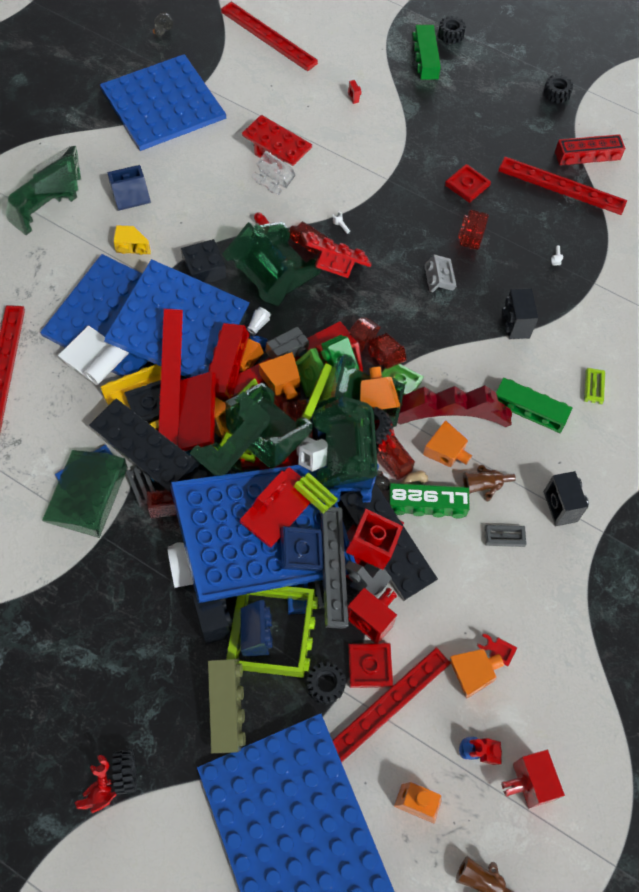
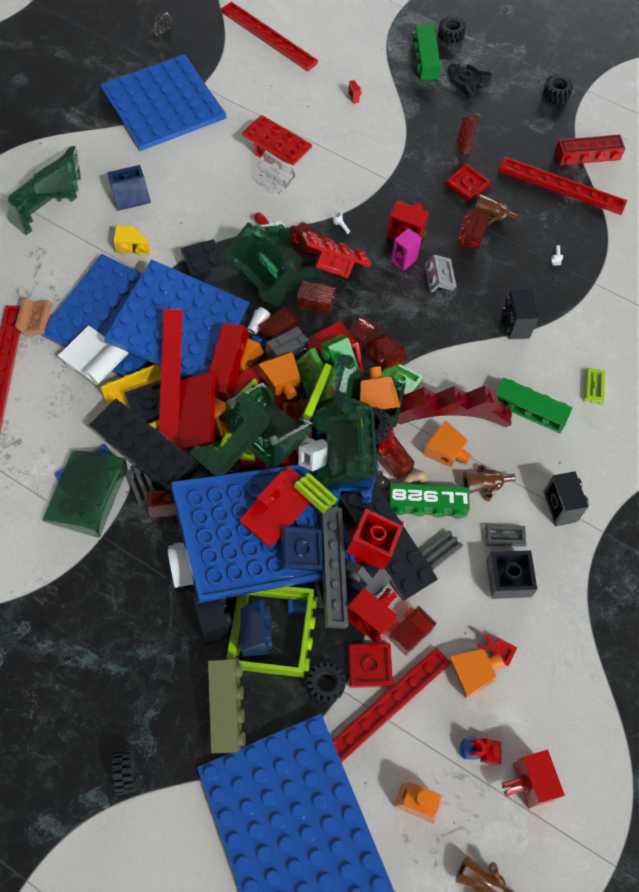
(33, 316): none -> nougat bracket
(98, 793): red piece -> none
(278, 324): none -> clear red brick
(316, 296): none -> clear red brick
(406, 249): none -> dark pink brick
(407, 216): none -> red brick
(411, 630): none -> clear red brick
(453, 540): none -> dark grey tile
(467, 133): none -> clear red bracket
(468, 77): none -> black tile
(495, 209): none -> reddish brown piece
(511, 574): none -> black brick

